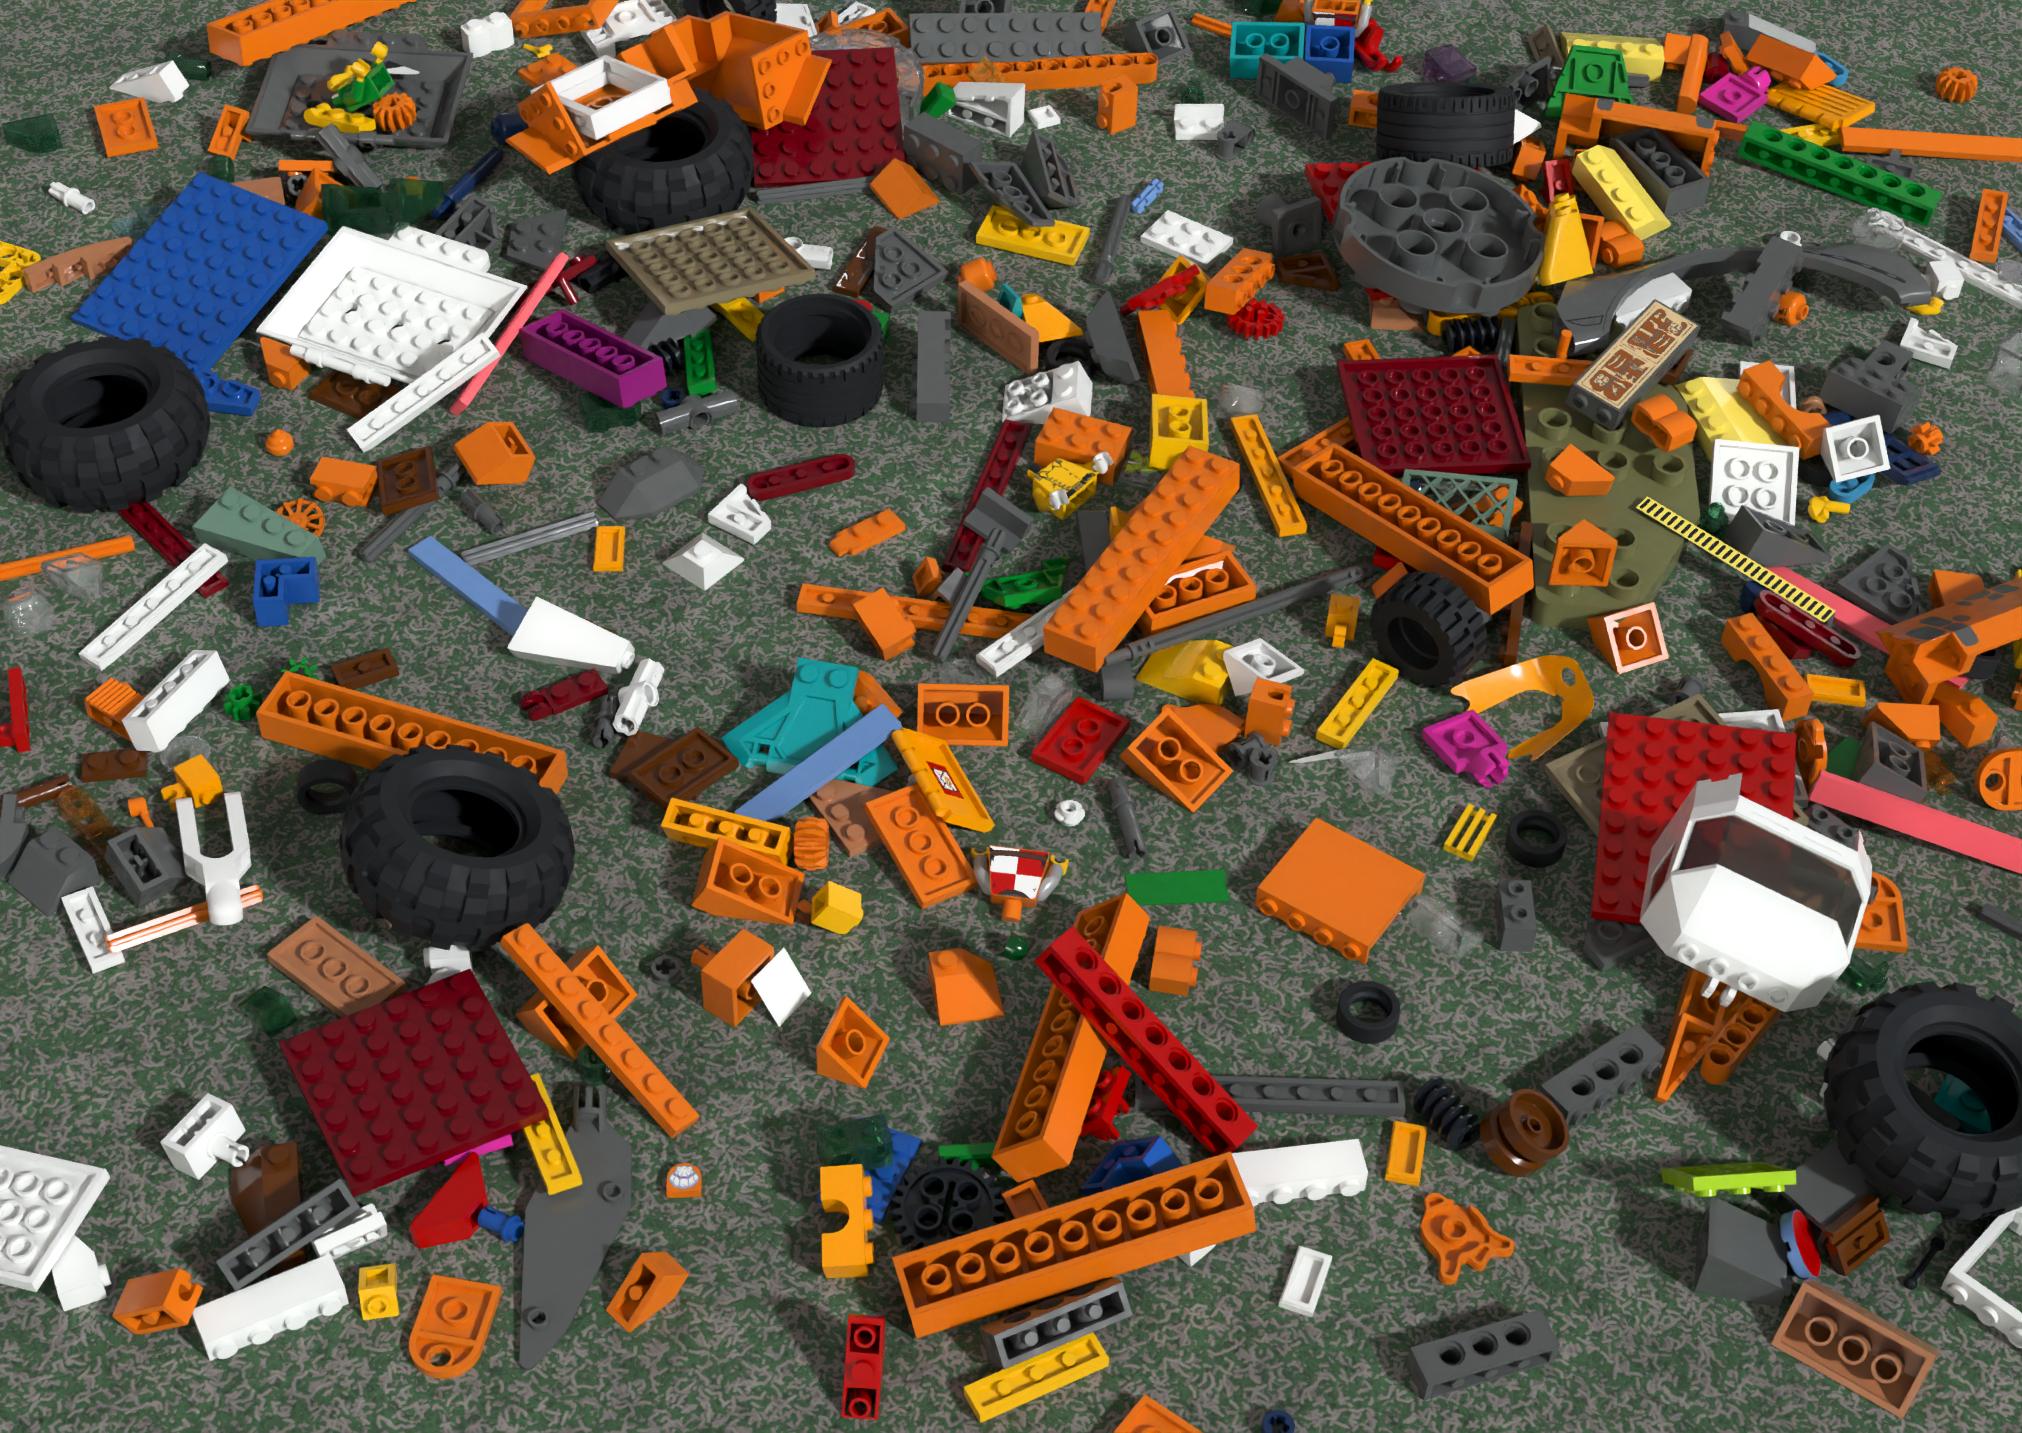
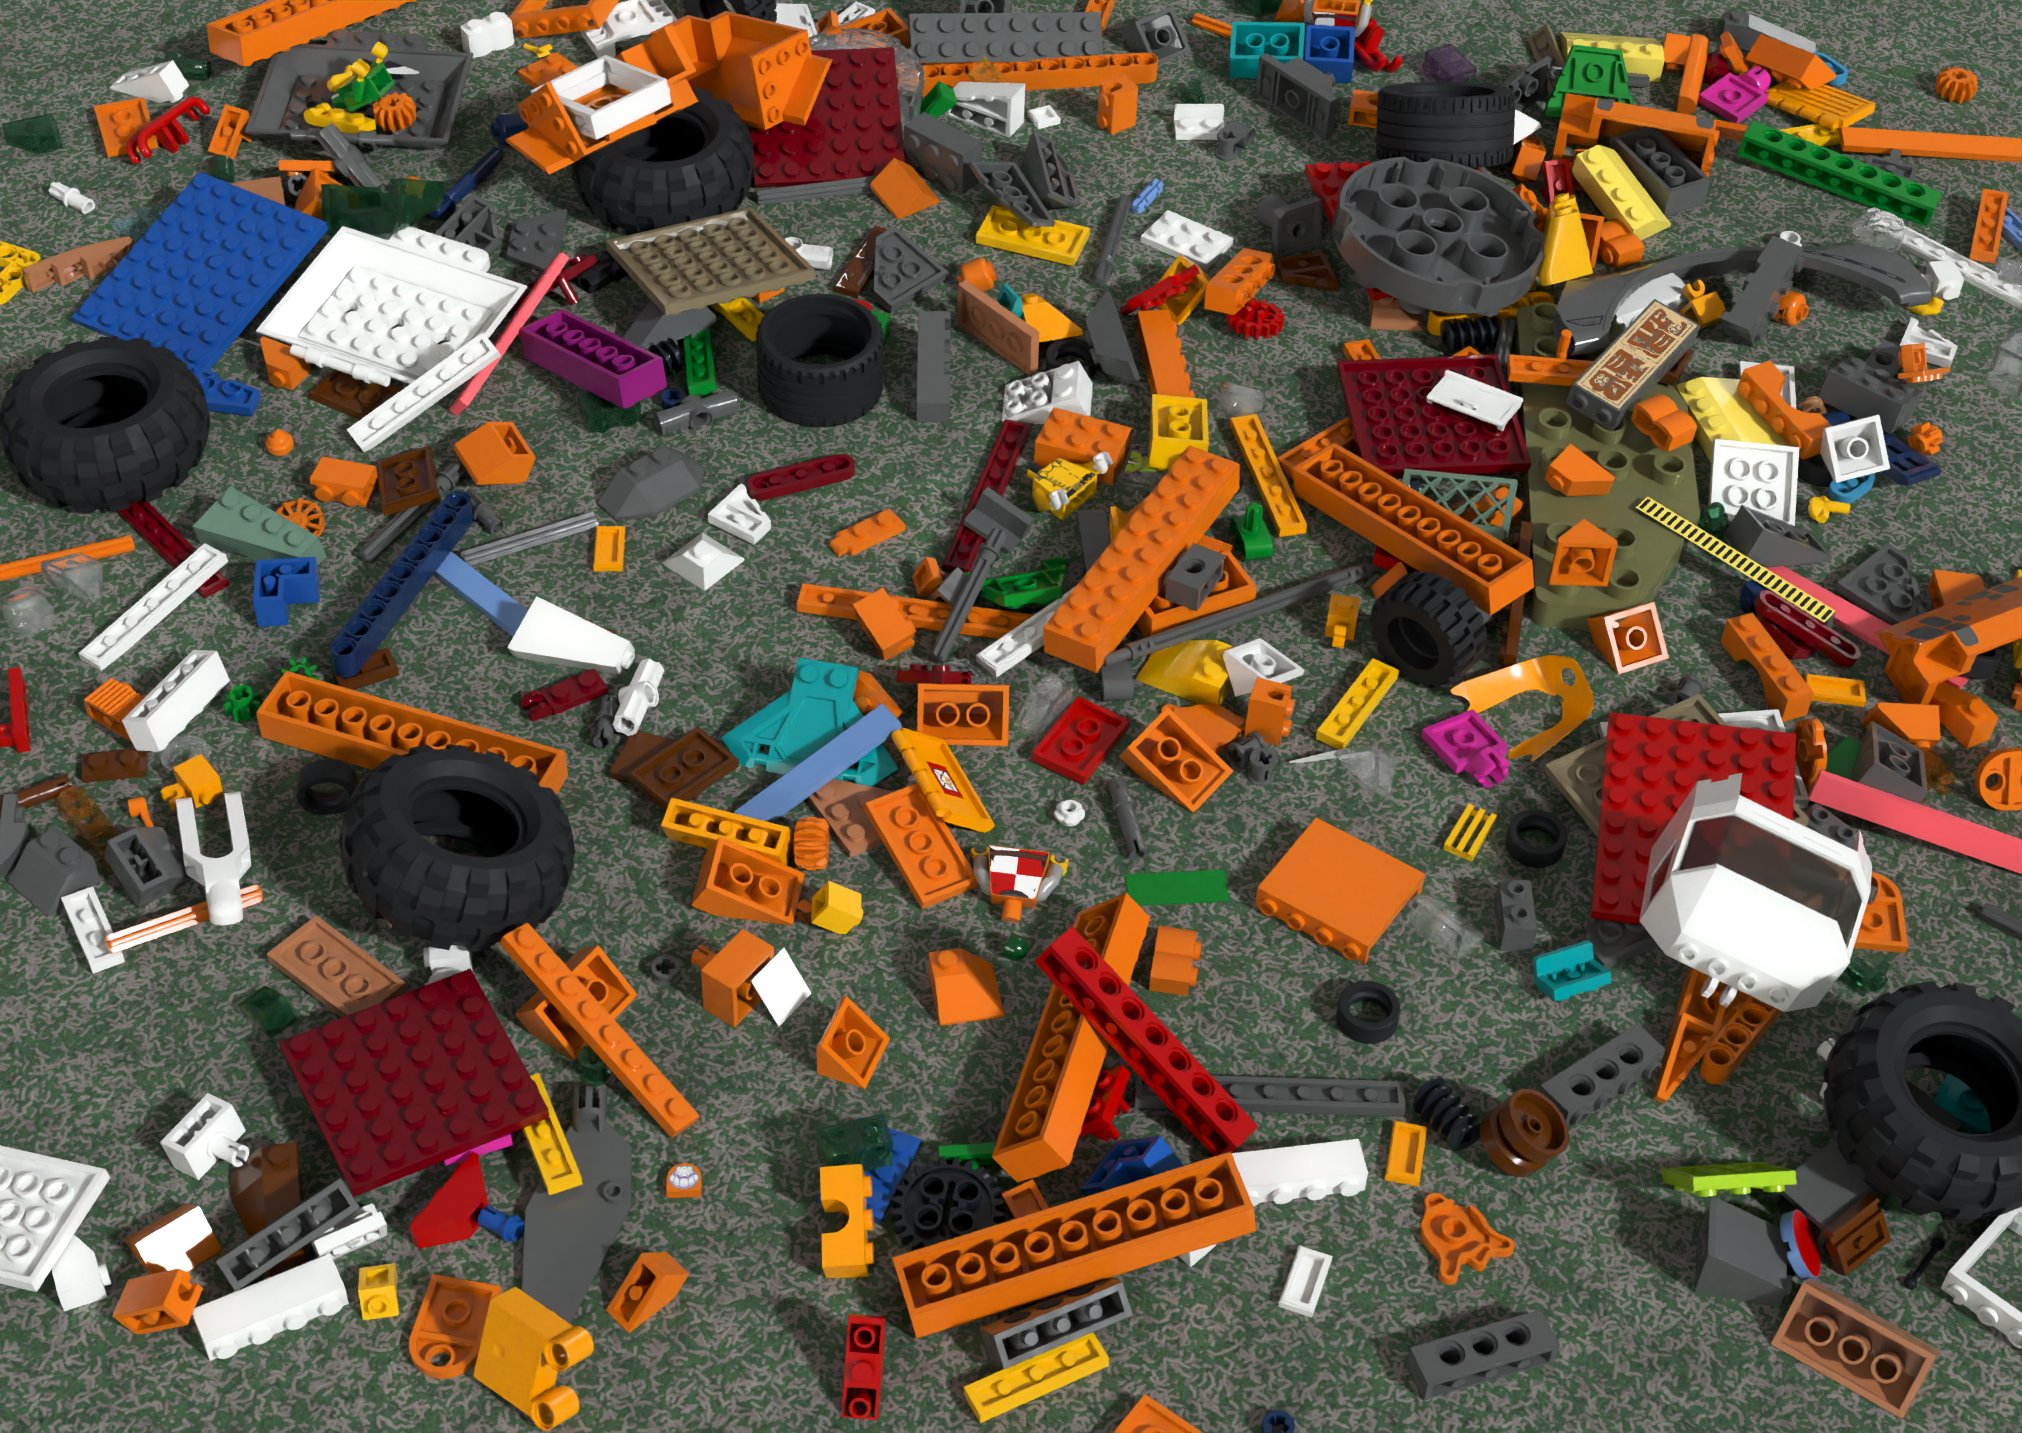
(166, 129): none -> red piece
(175, 1241): none -> slope
(401, 584): none -> dark blue beam
(524, 1352): none -> light orange piece
(938, 675): none -> dark red plate
(1194, 576): none -> dark grey brick
(1252, 534): none -> green beam
(1475, 399): none -> white door
(1569, 971): none -> teal bracket
(1702, 309): none -> light orange brick
(1914, 364): none -> orange bracket

